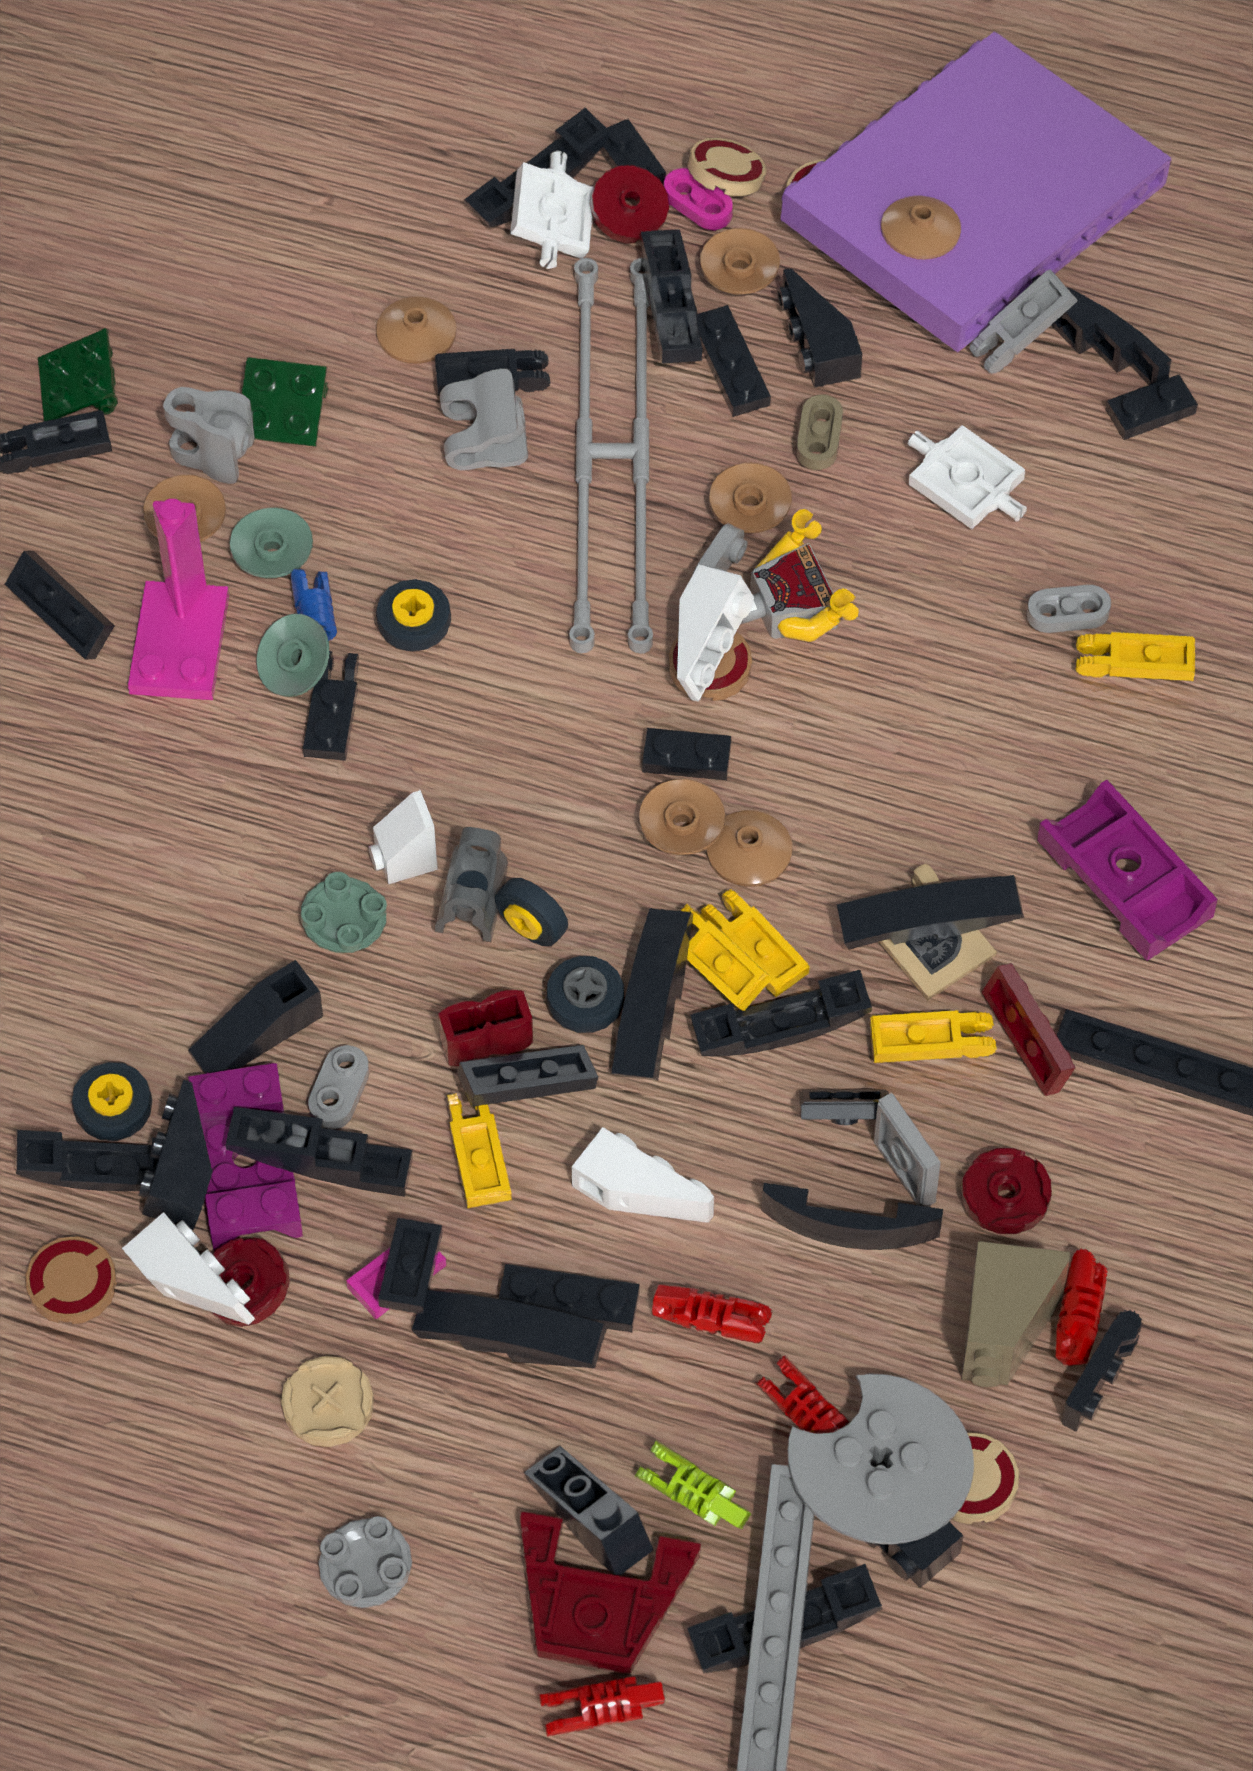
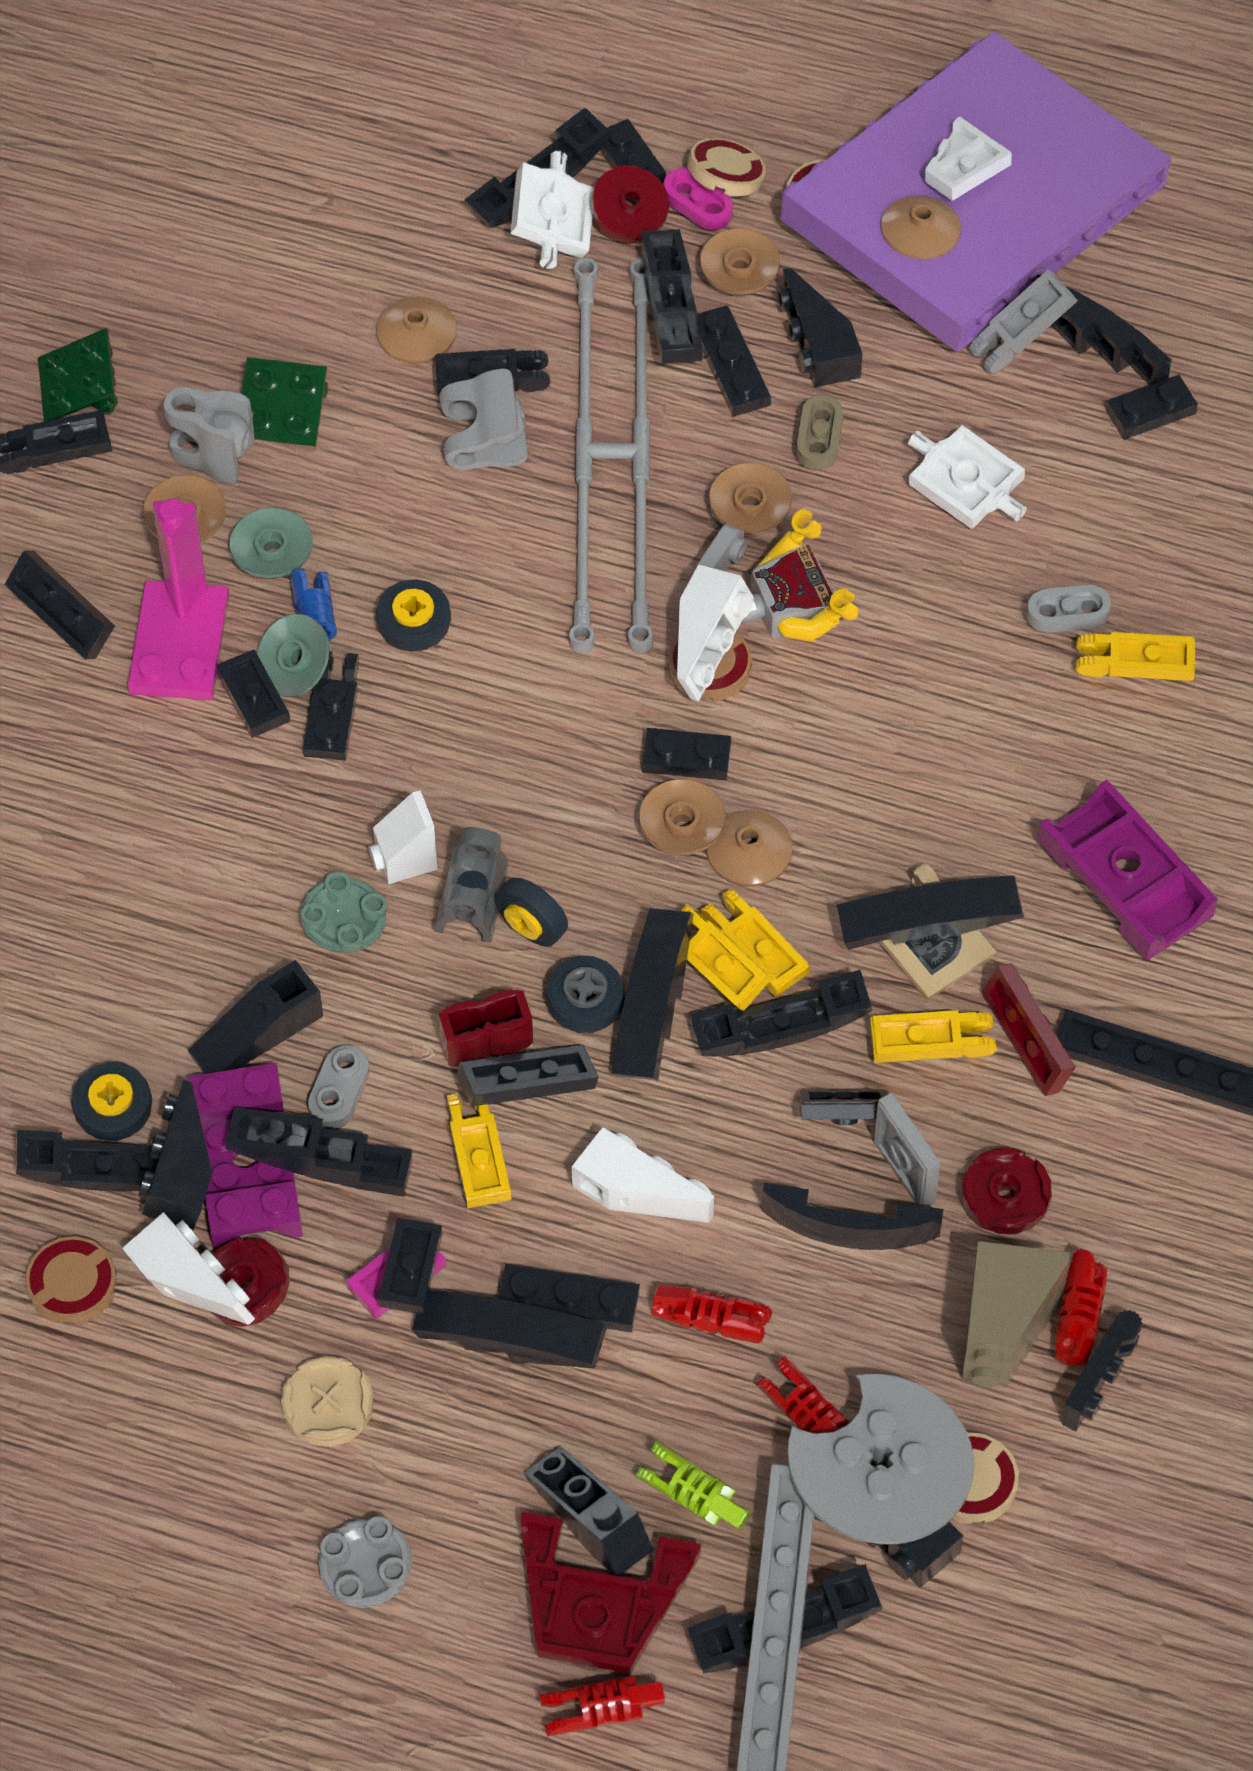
(253, 693): none -> black plate
(965, 160): none -> white wing

